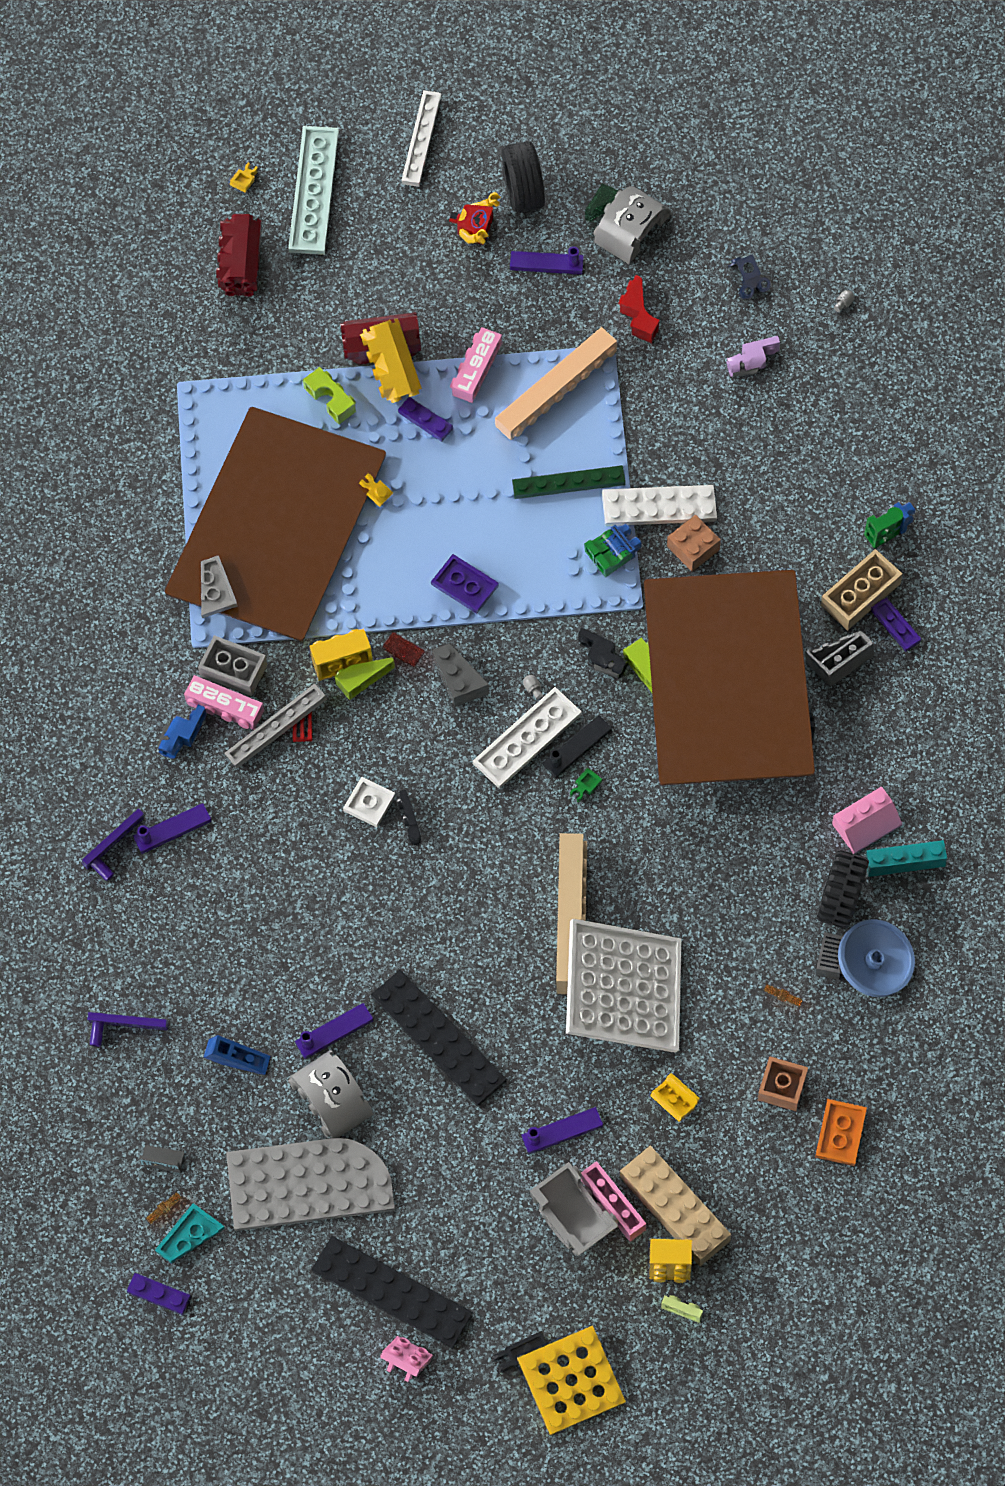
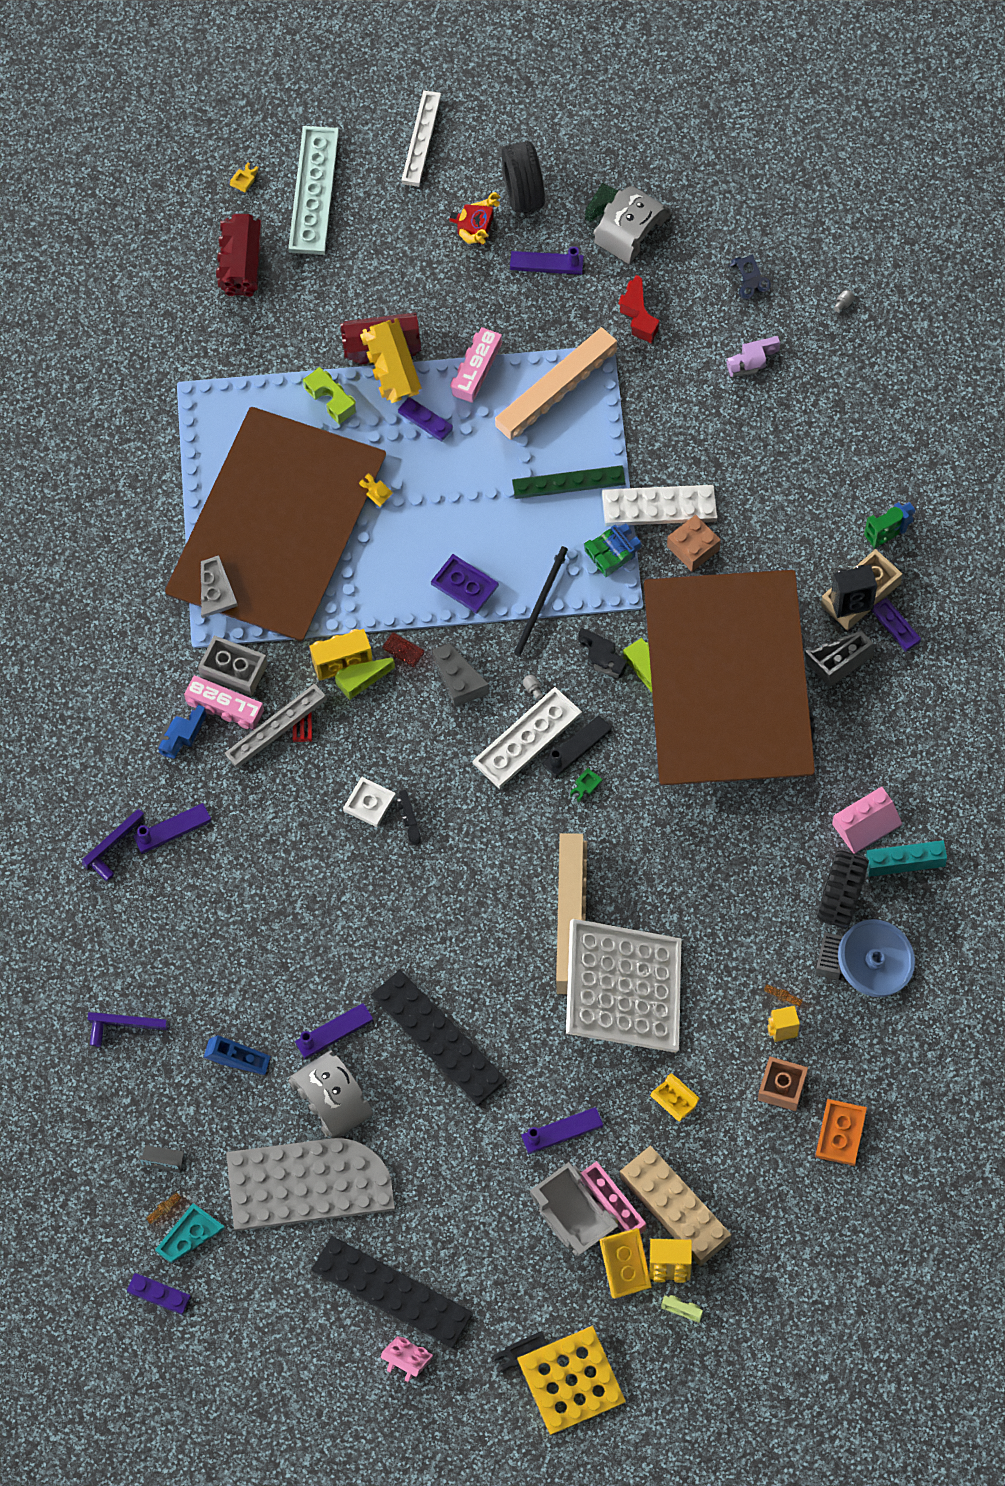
(559, 560): none -> black bar
(625, 1263): none -> yellow tile
(783, 1023): none -> yellow brick
(853, 591): none -> black brick

